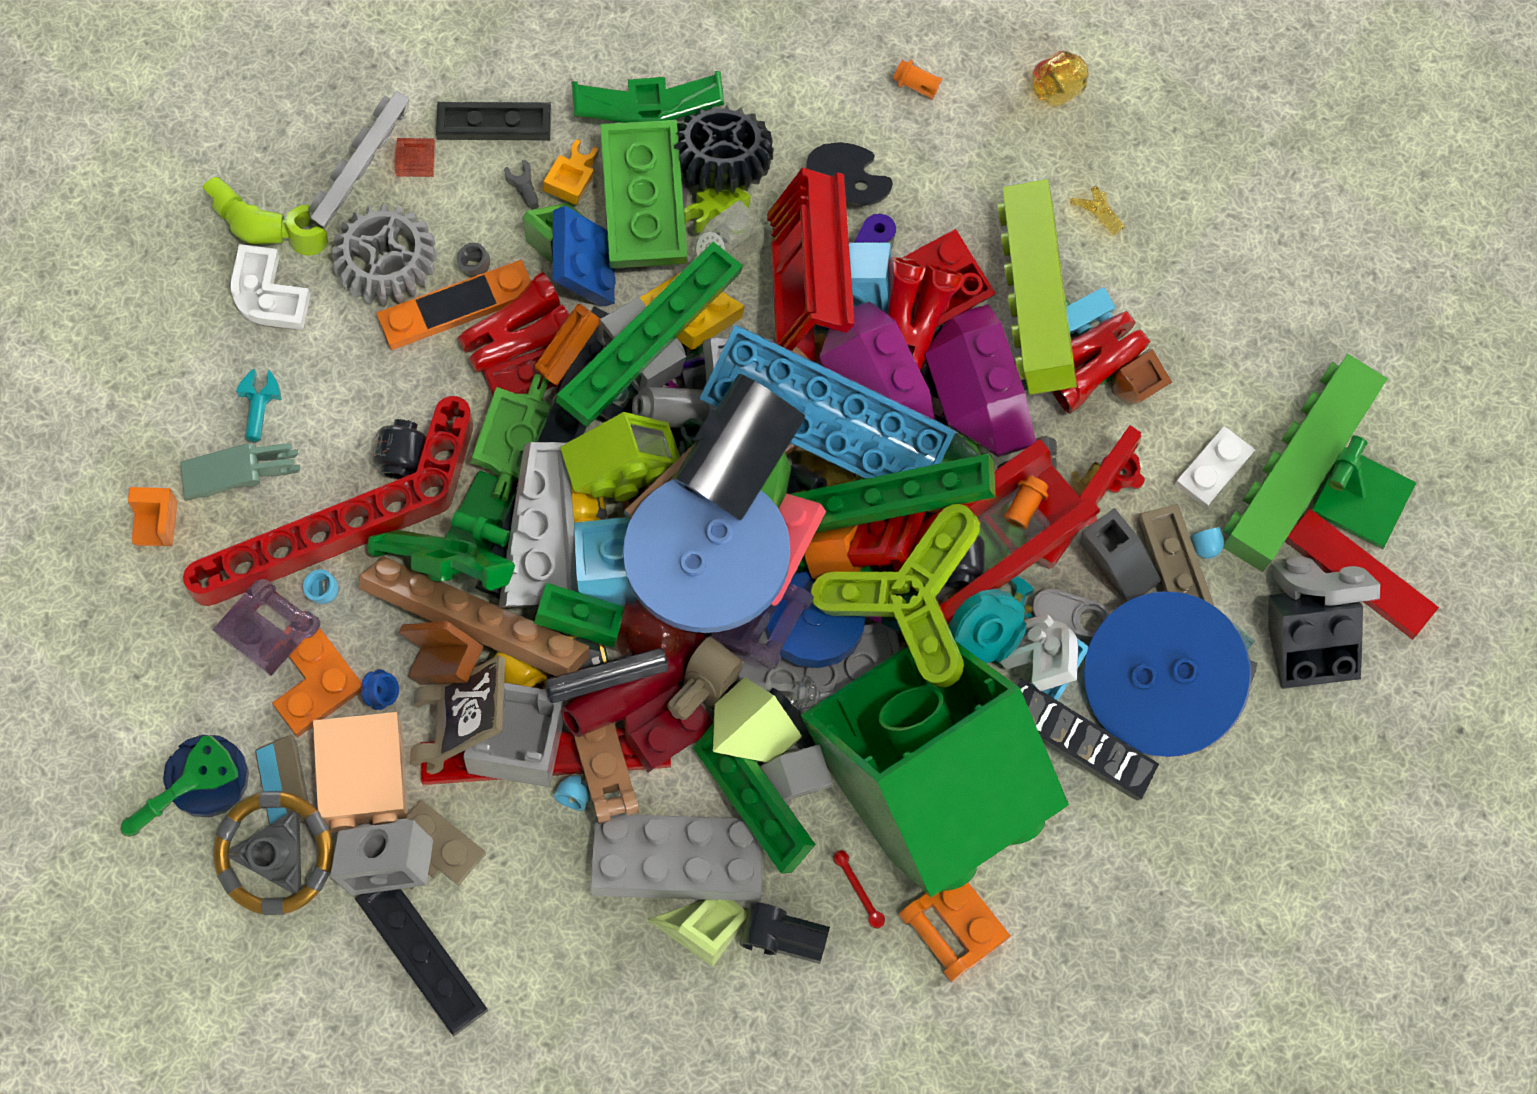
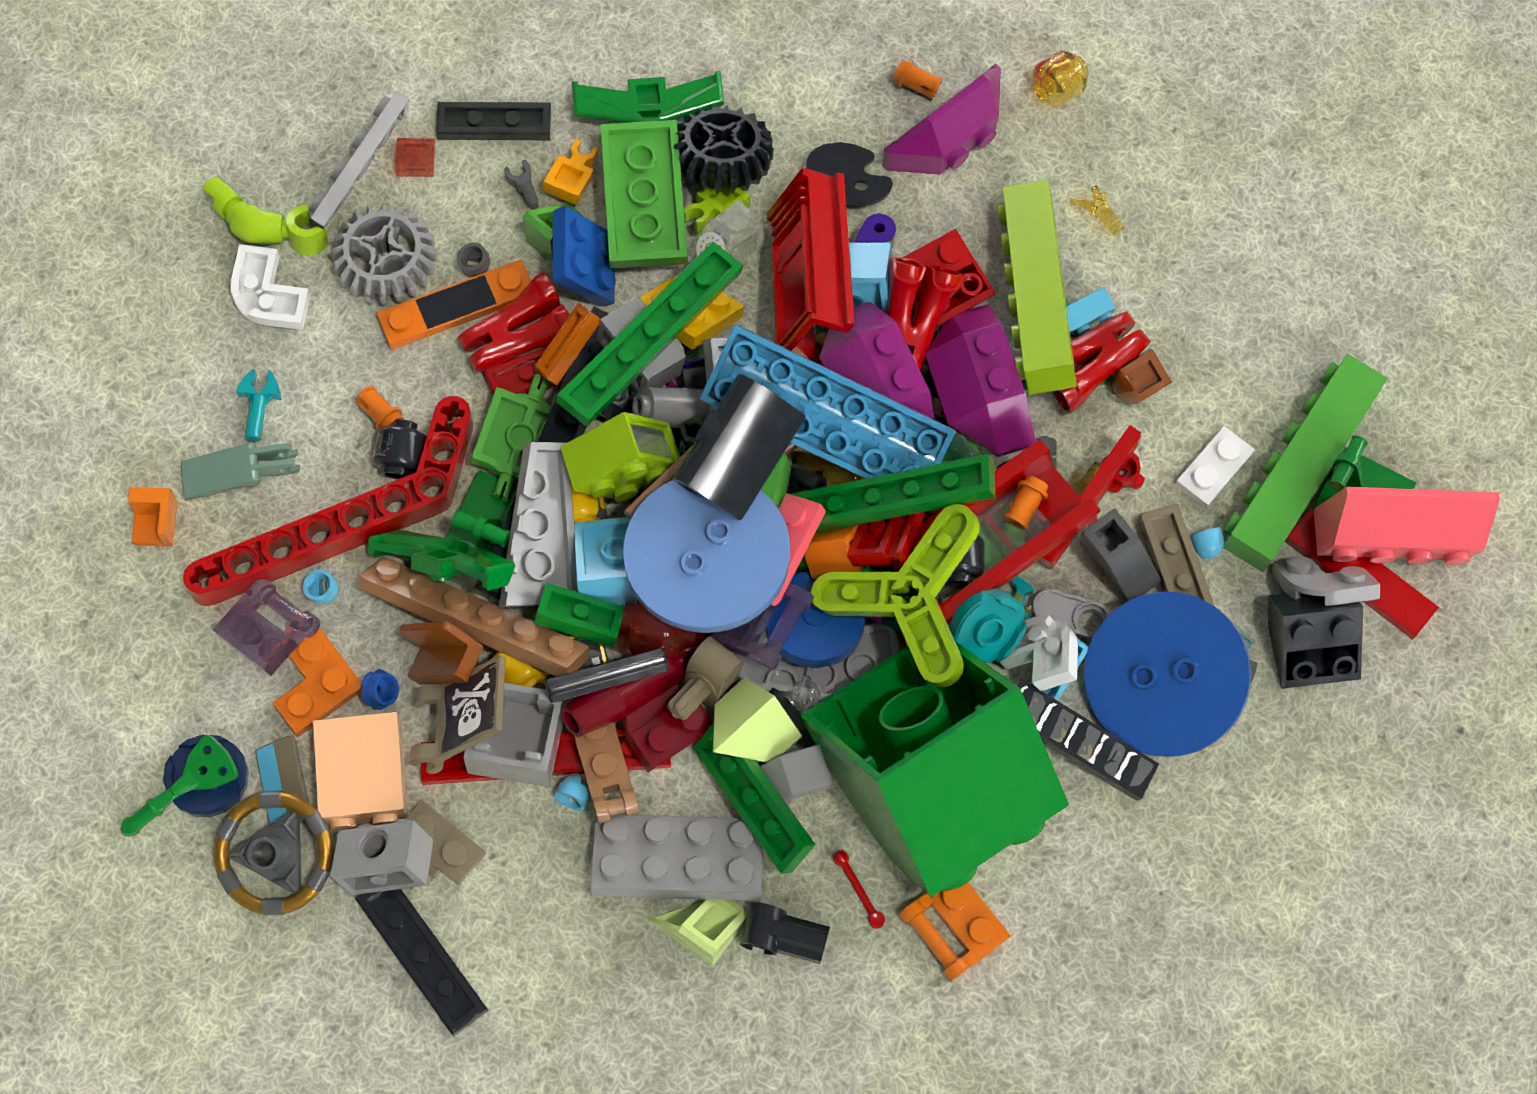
(377, 407): none -> orange pin
(950, 131): none -> magenta wedge
(1404, 524): none -> coral slope

